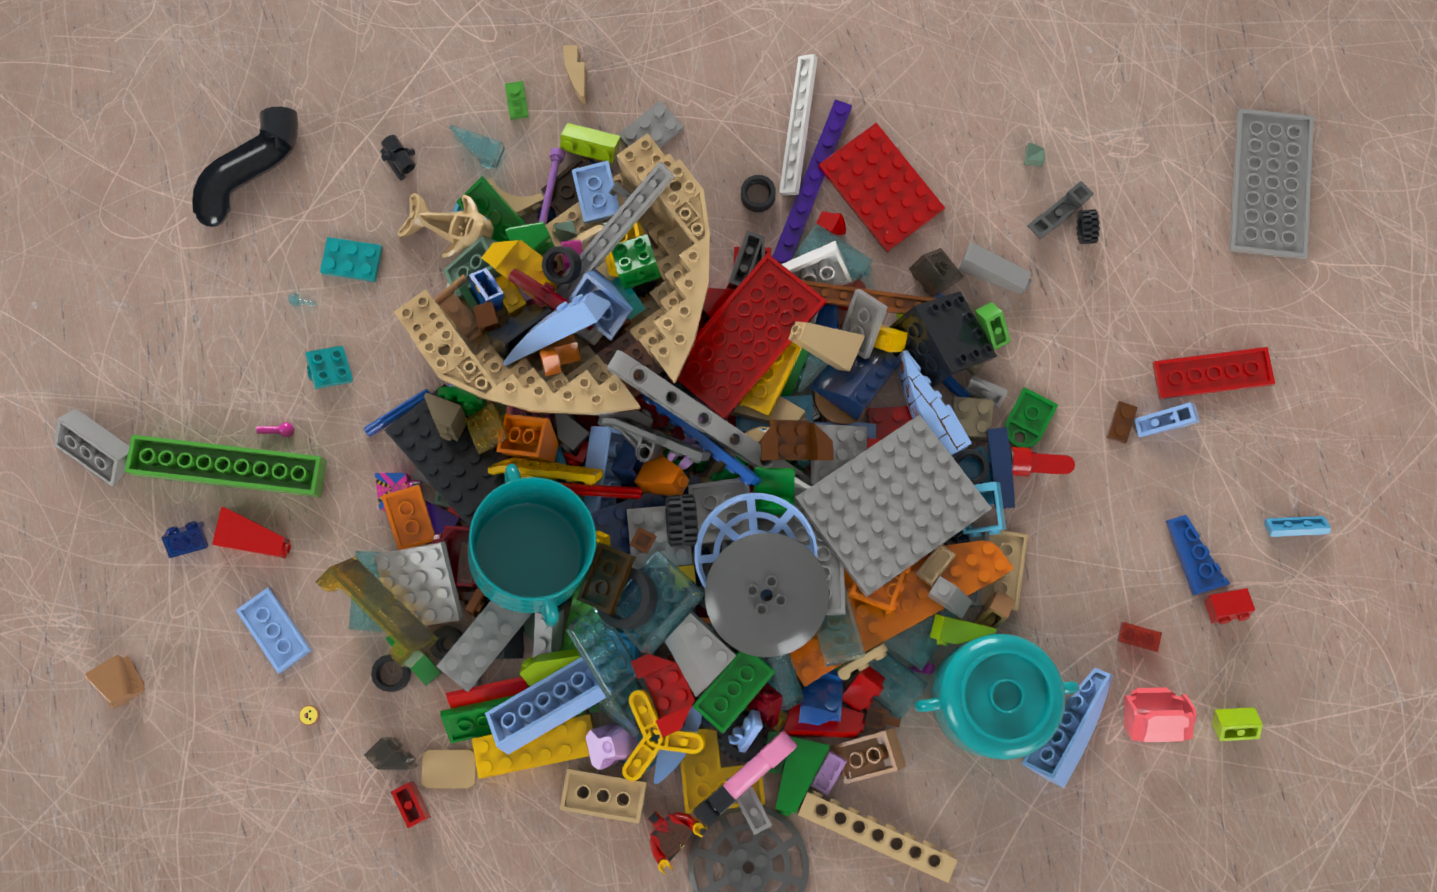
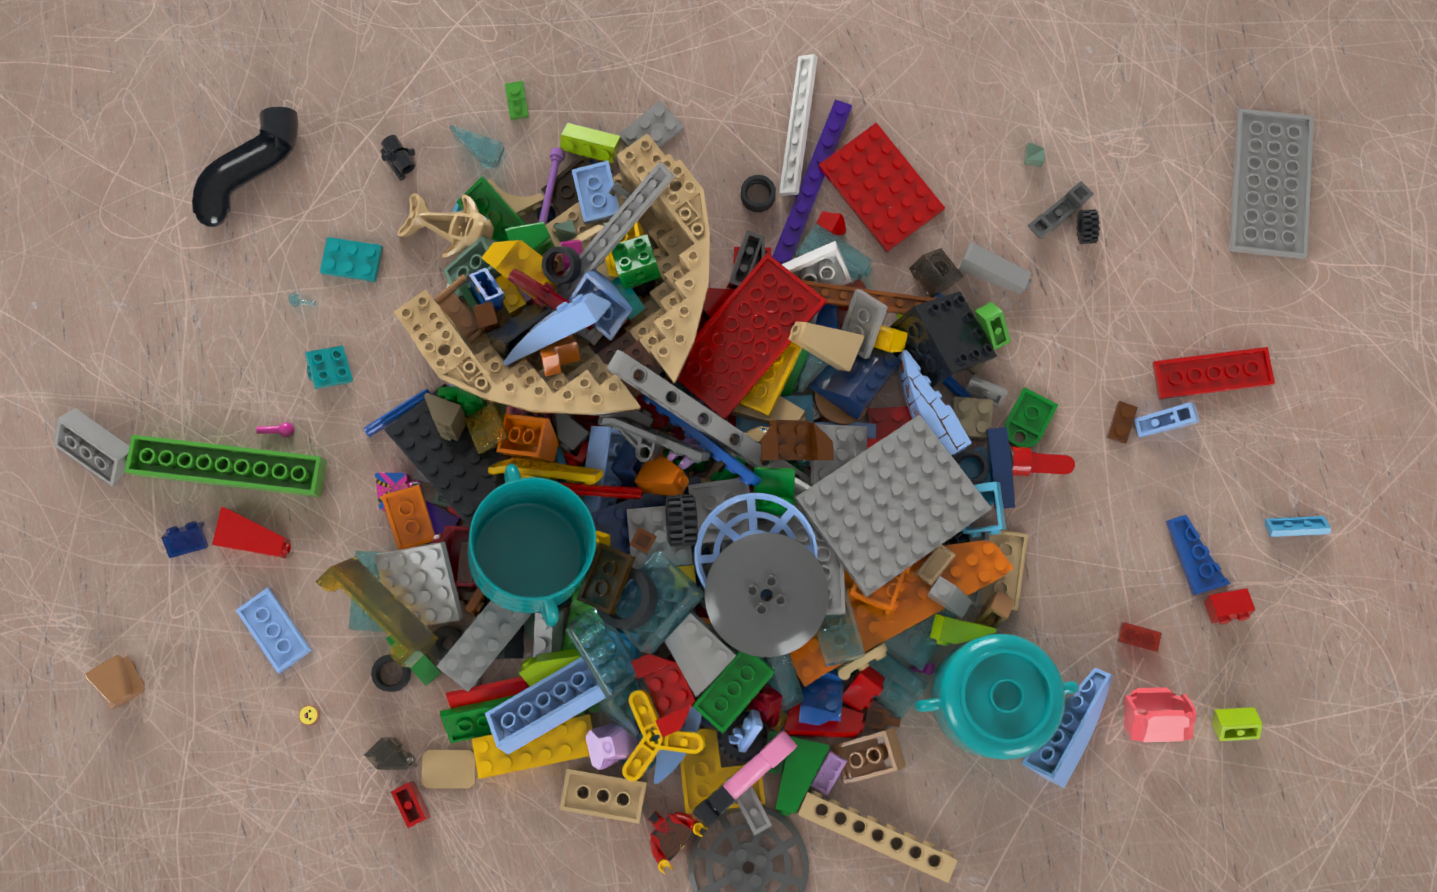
(576, 71): tan slope -> none

